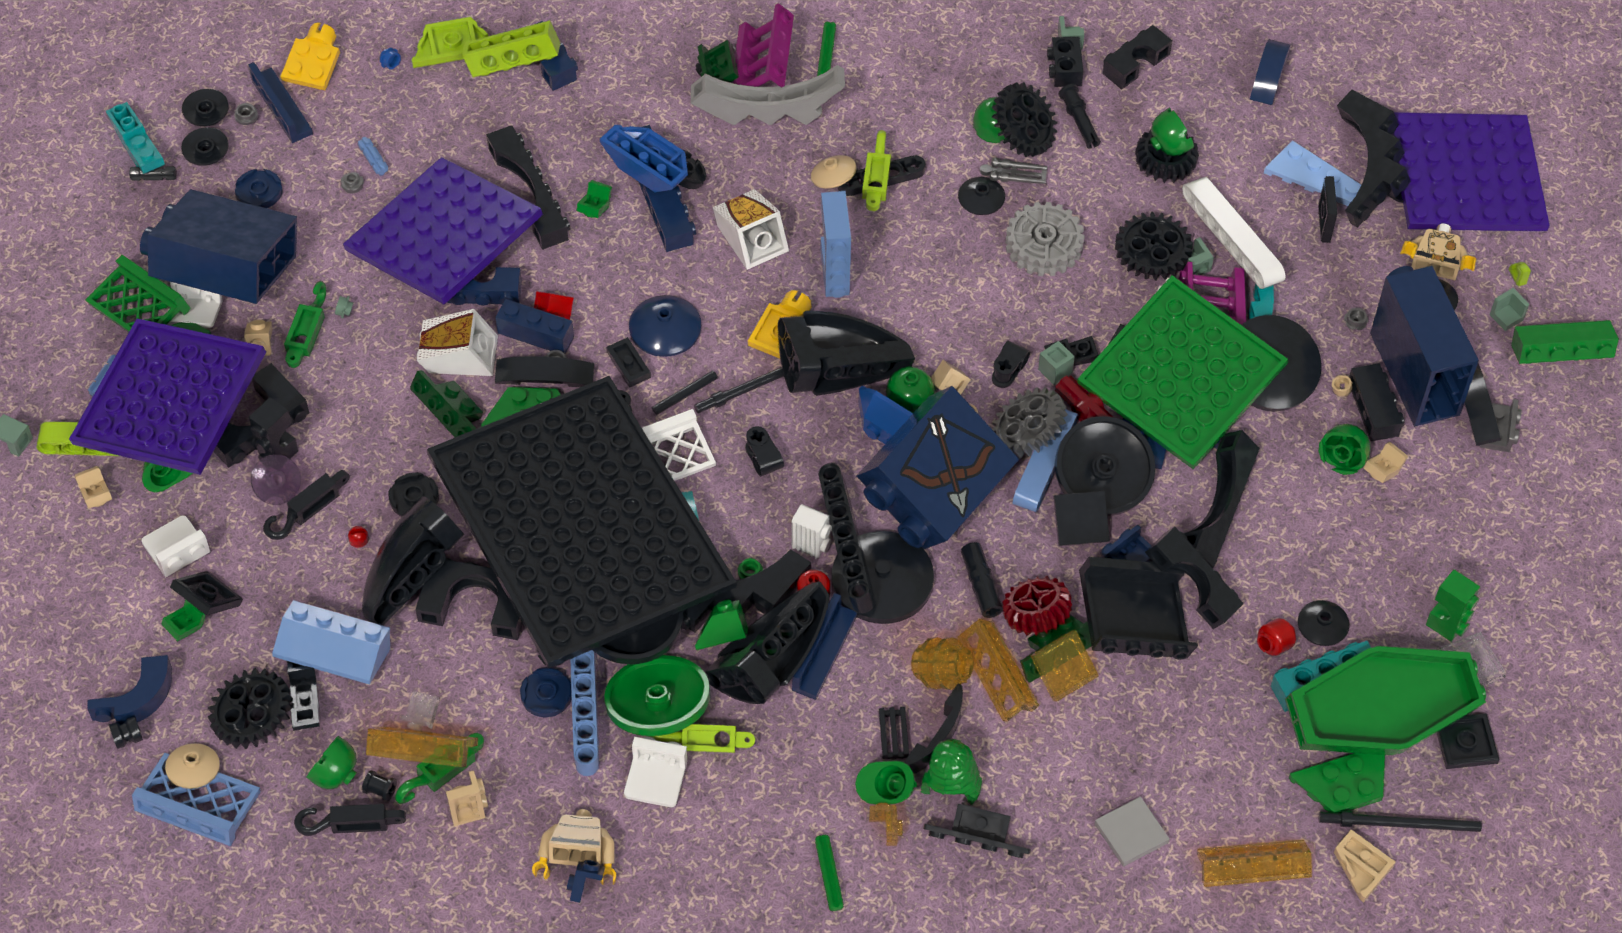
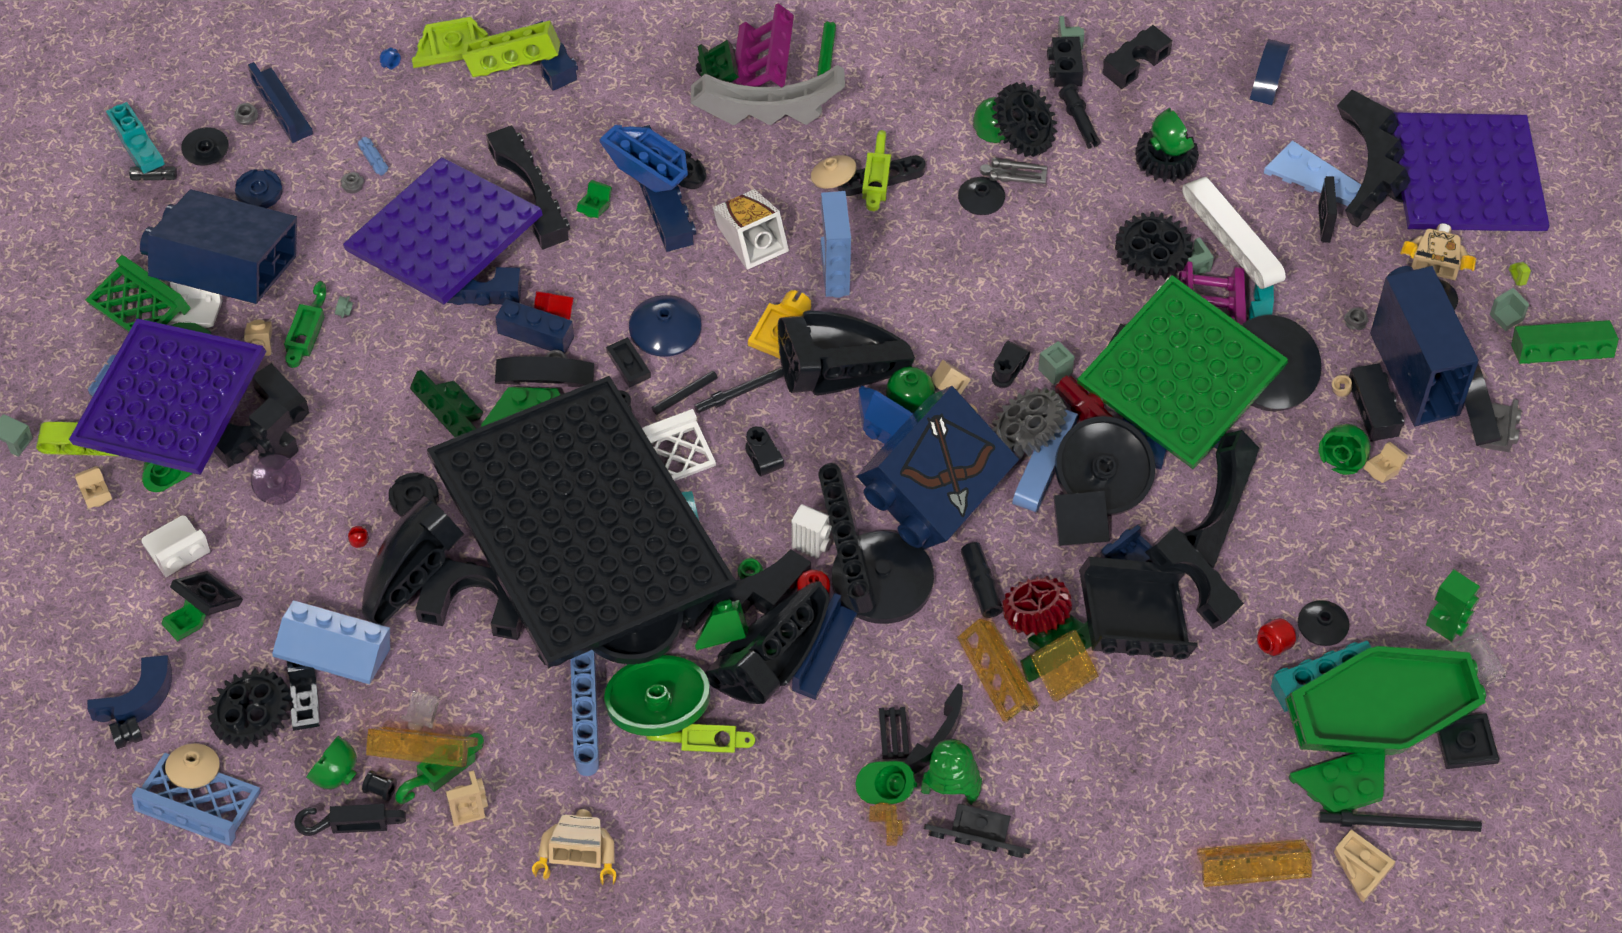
(204, 100): black dish -> none
(308, 503): black piece -> none
(312, 58): yellow plate -> none
(457, 345): white slope -> none
(549, 700): dark blue tile -> none
(584, 870): dark blue bracket -> none
(656, 771): white bracket -> none
(829, 873): green axle -> none
(942, 663): clear yellow piece -> none
(1044, 239): light grey piece -> none
(1082, 349): black slope -> none
(1131, 831): light grey tile -> none

